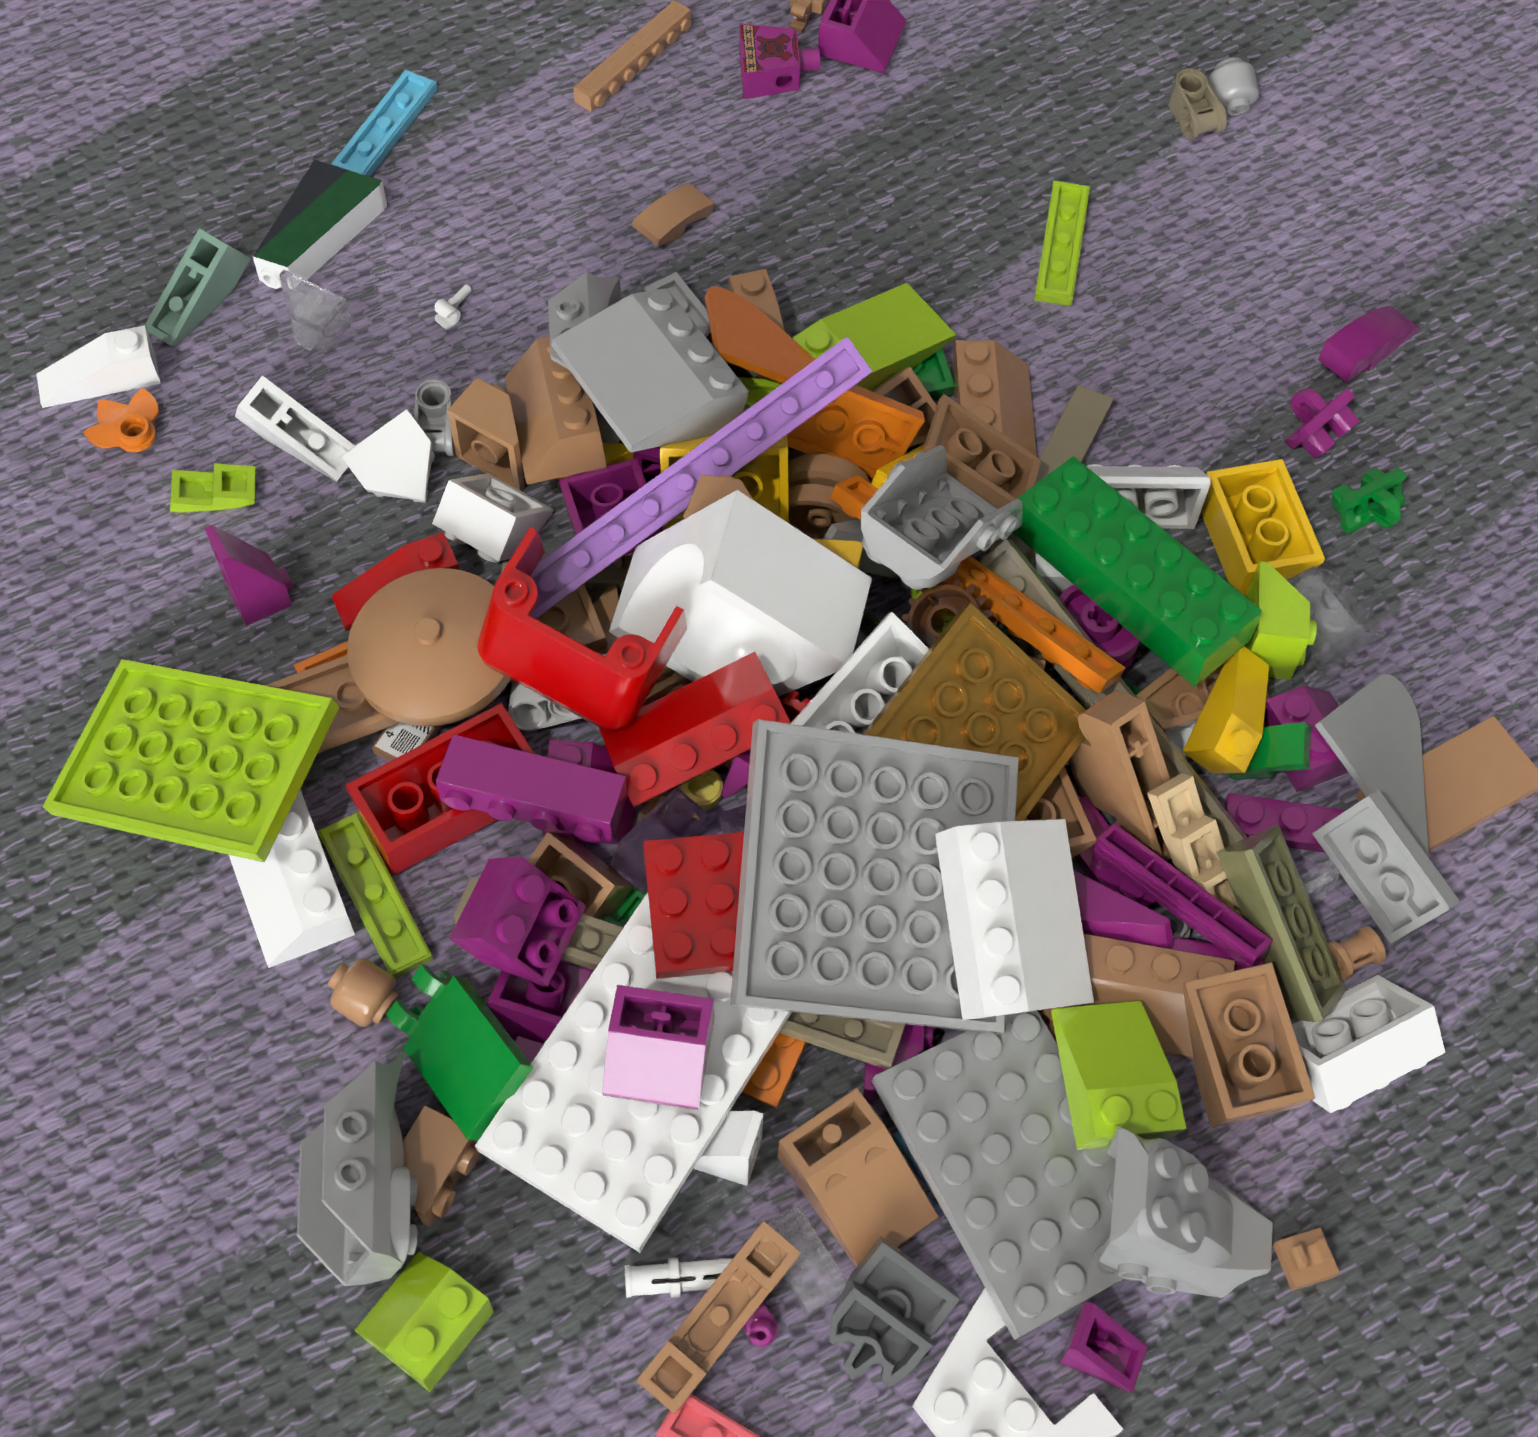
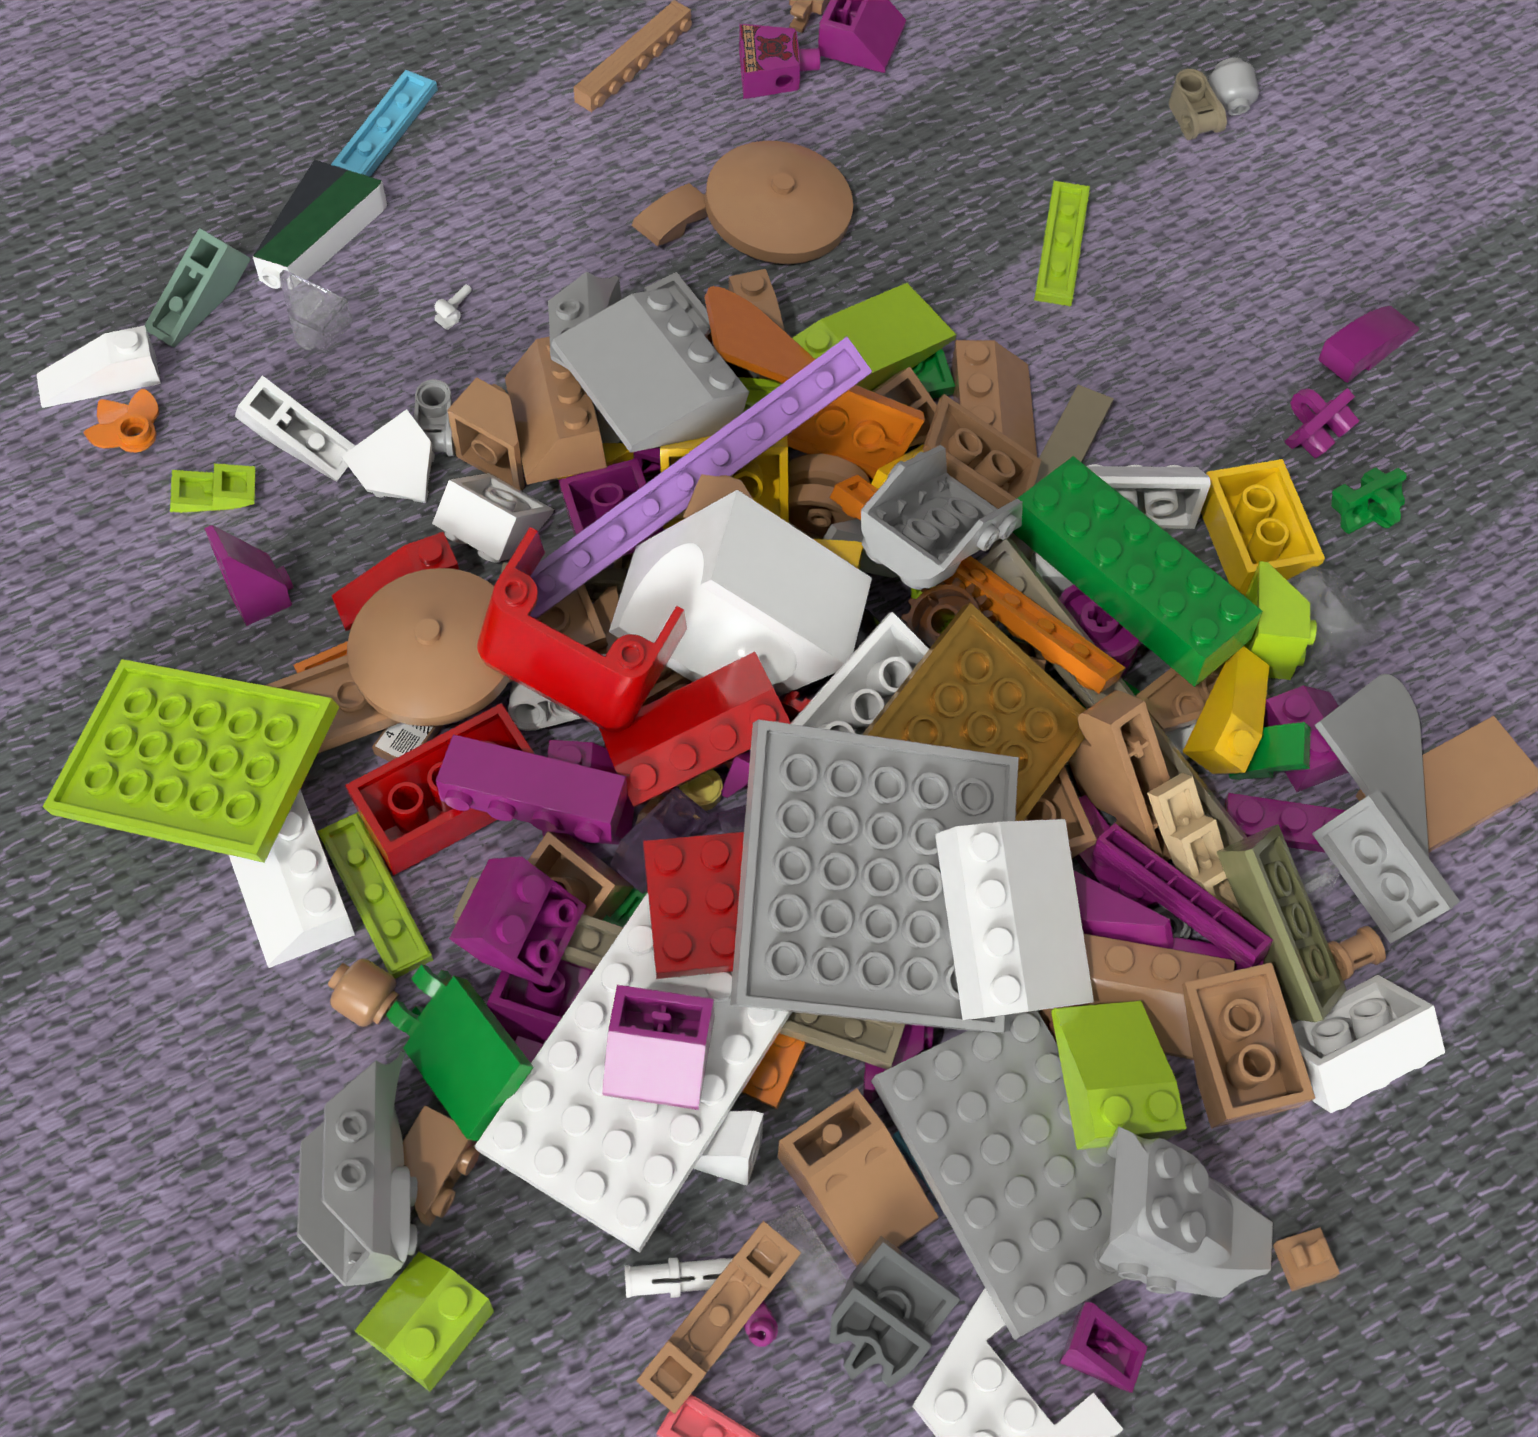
(778, 202): none -> medium nougat dish

